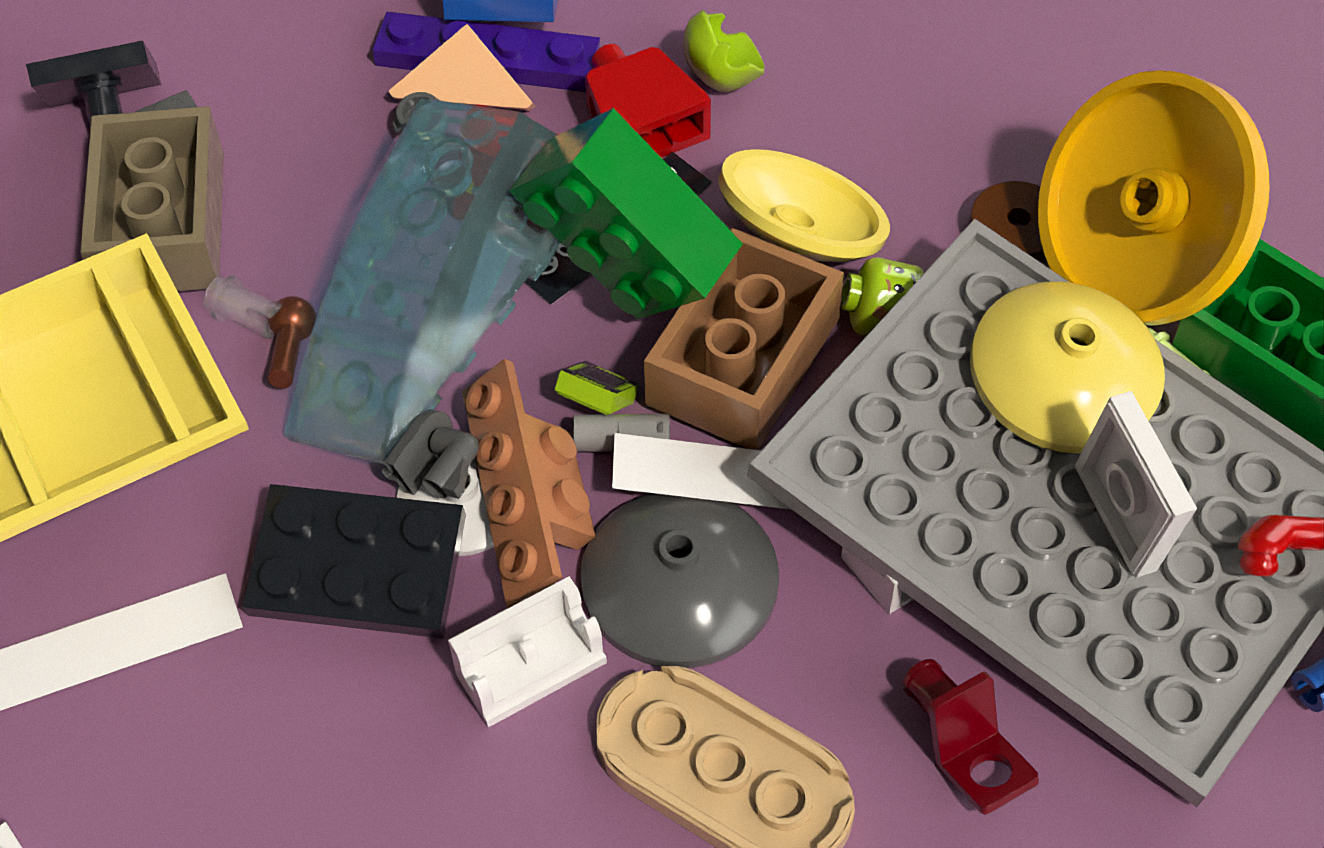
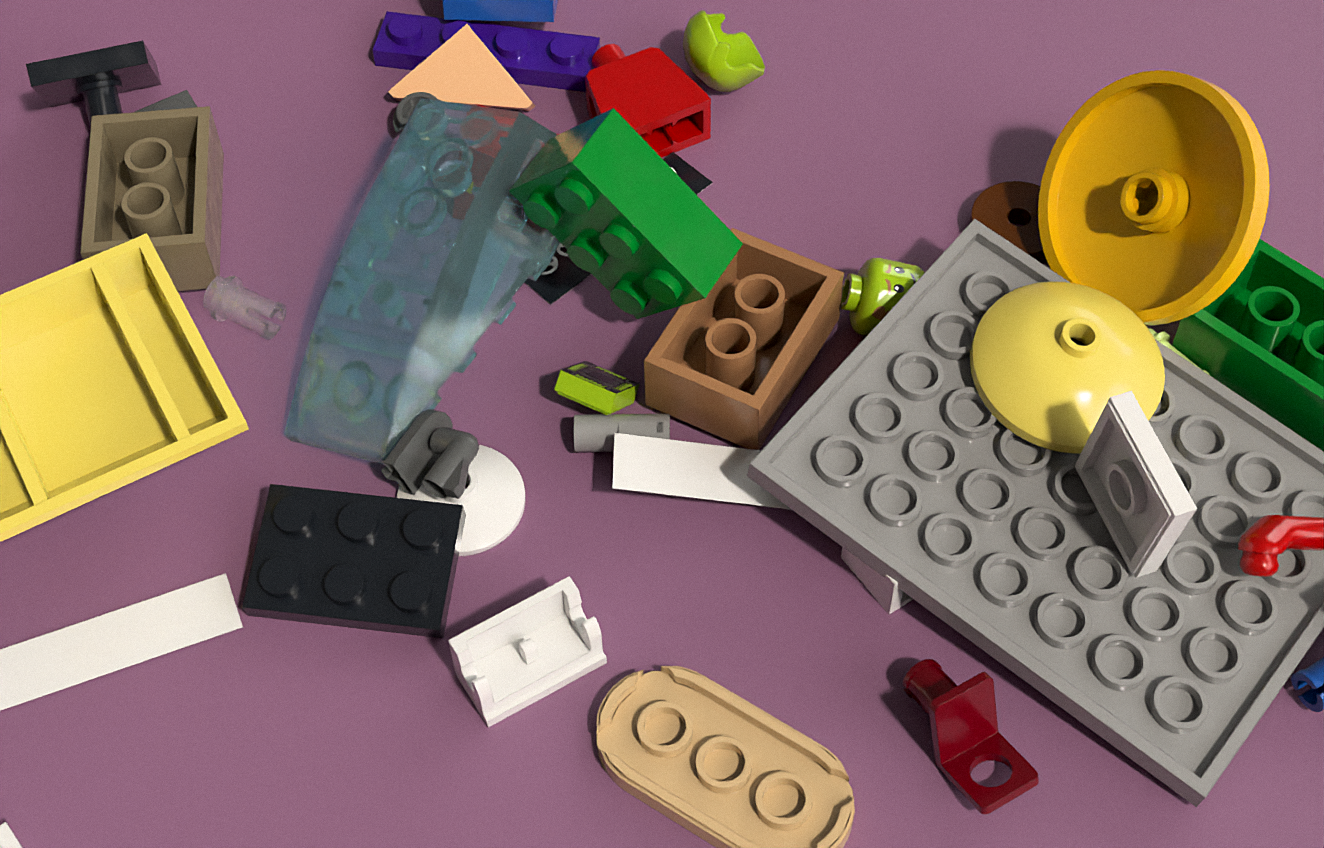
(290, 326): copper bar -> none
(526, 483): nougat bracket -> none
(684, 607): dark grey dish -> none
(802, 206): light yellow dish -> none

